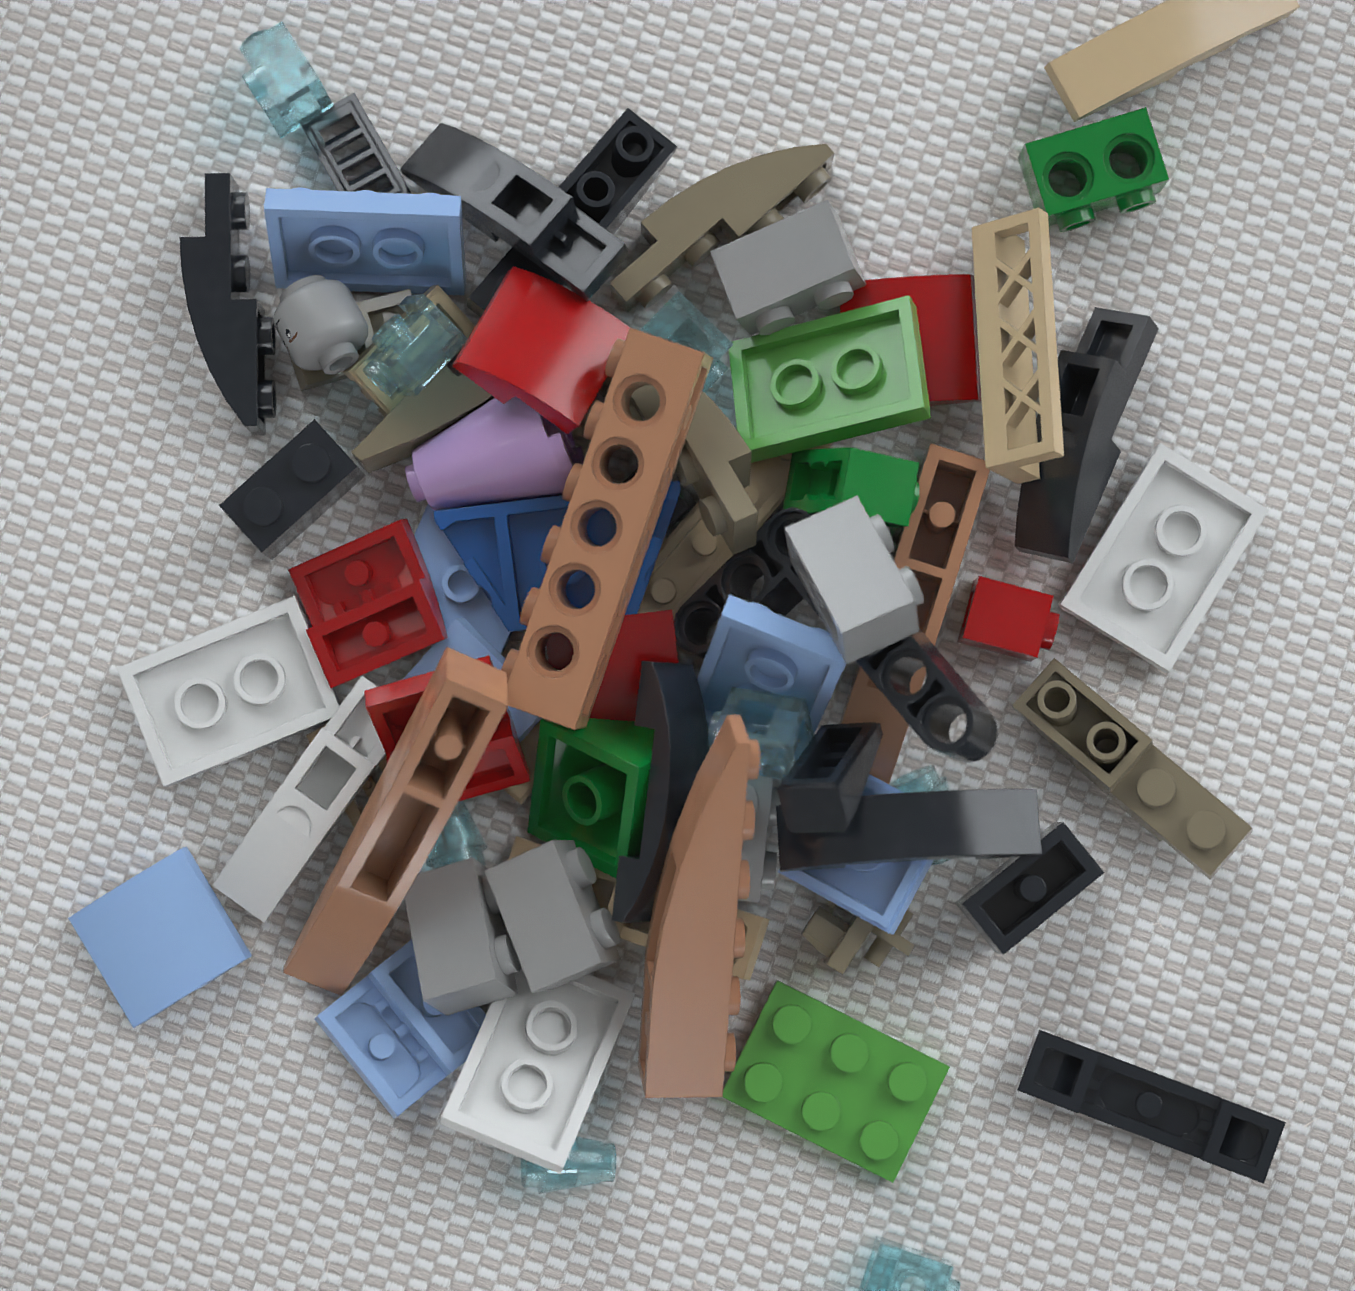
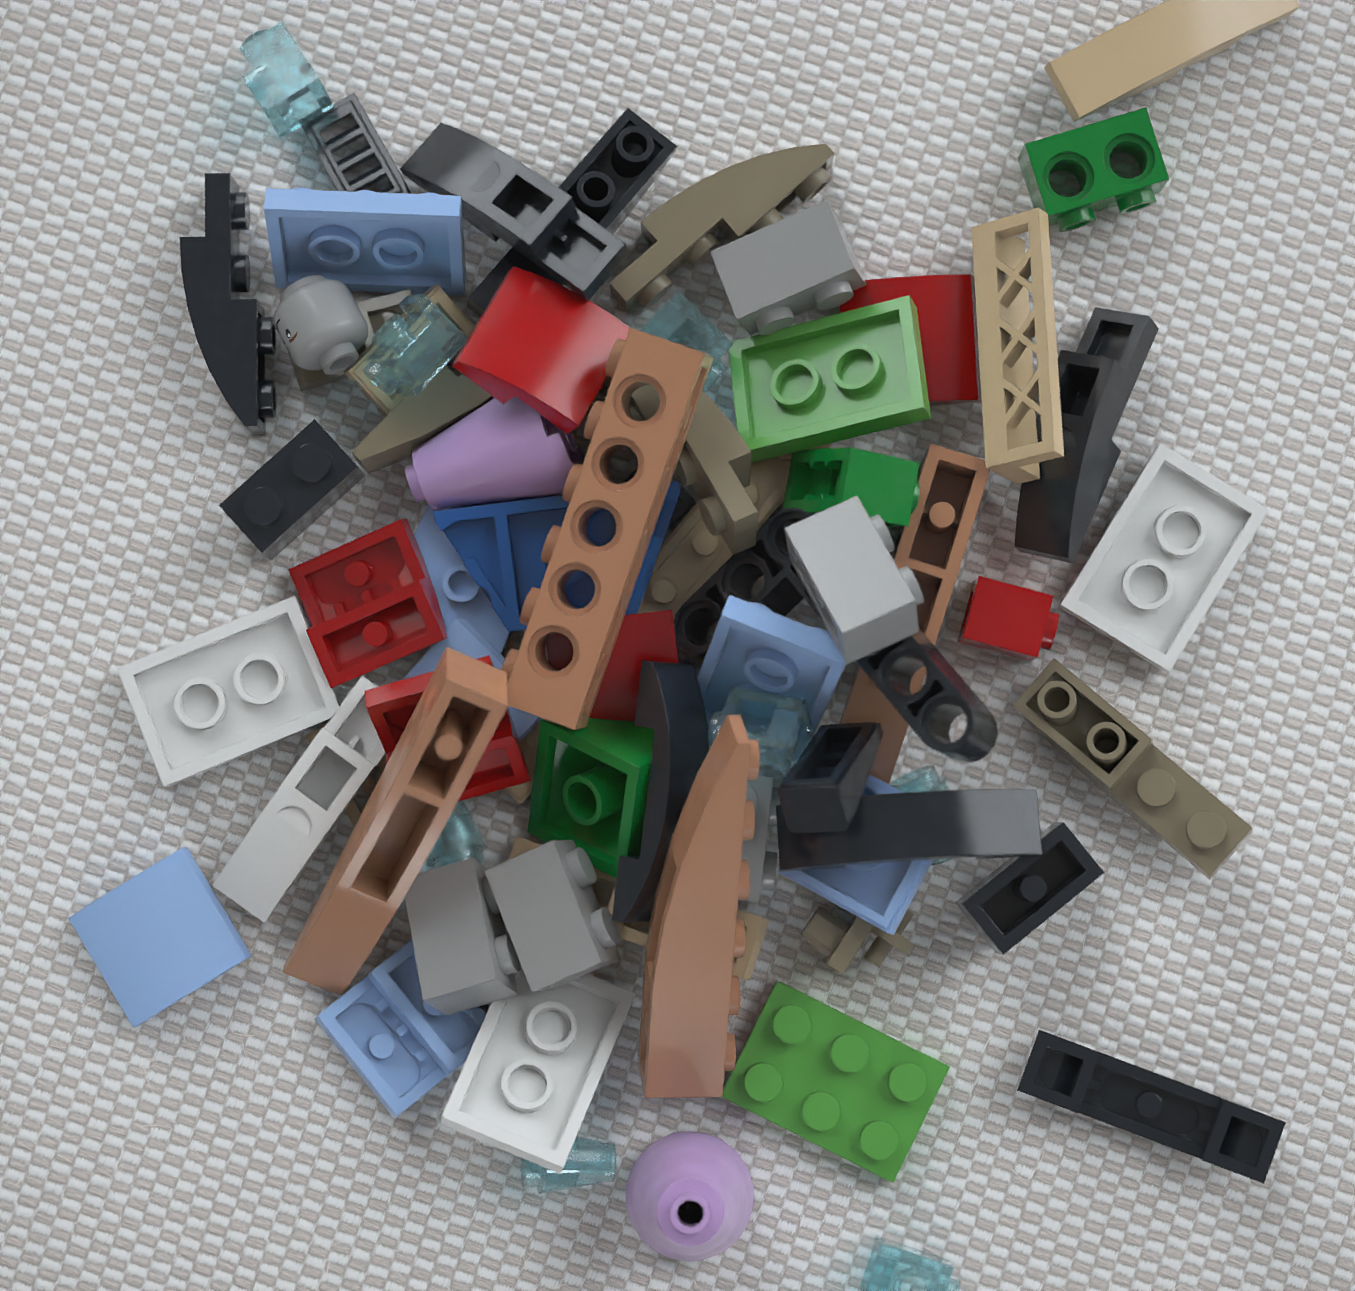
(685, 1169): none -> lavender cone

